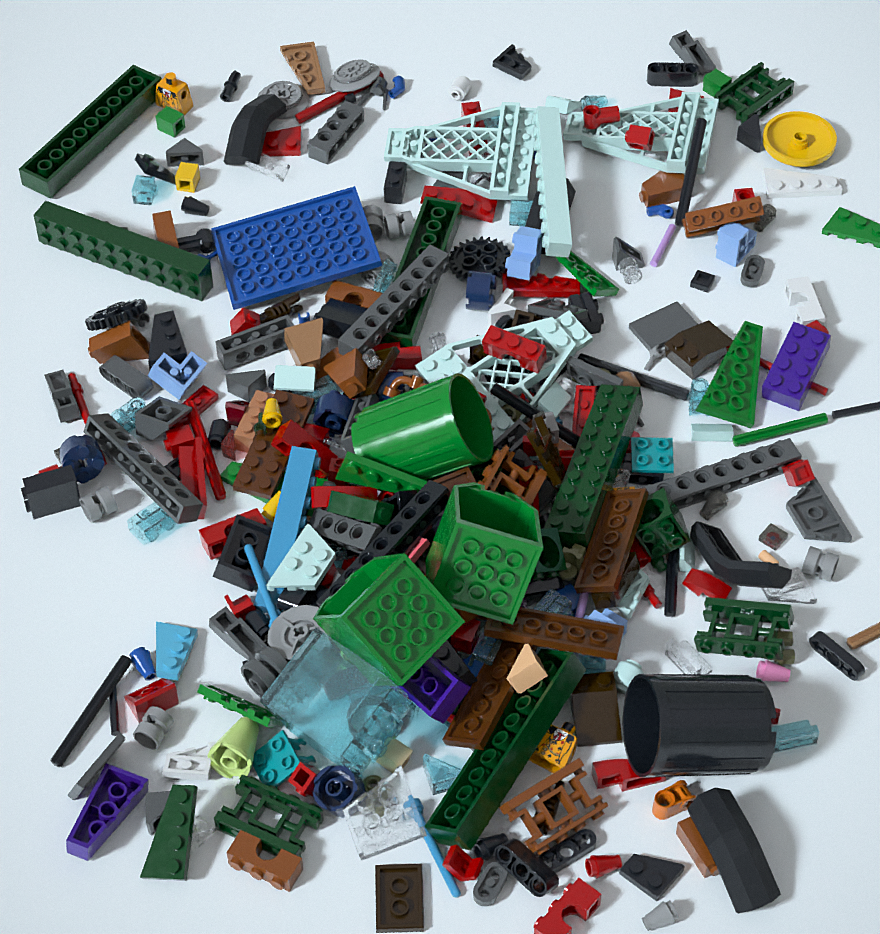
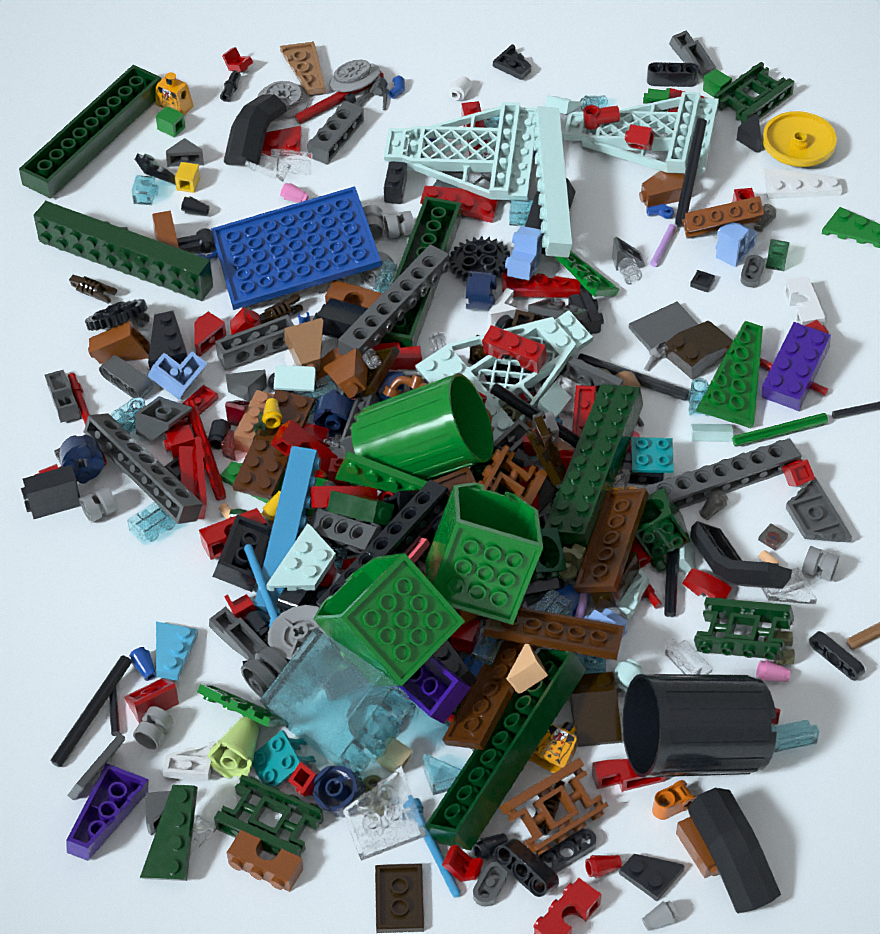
(92, 288): none -> dark brown hinge
(207, 330): none -> red slope
(227, 512): none -> arm
(235, 61): none -> red bracket
(293, 161): none -> clear panel
(293, 193): none -> bright pink cone
(656, 95): none -> green brick
(777, 255): none -> clear green panel

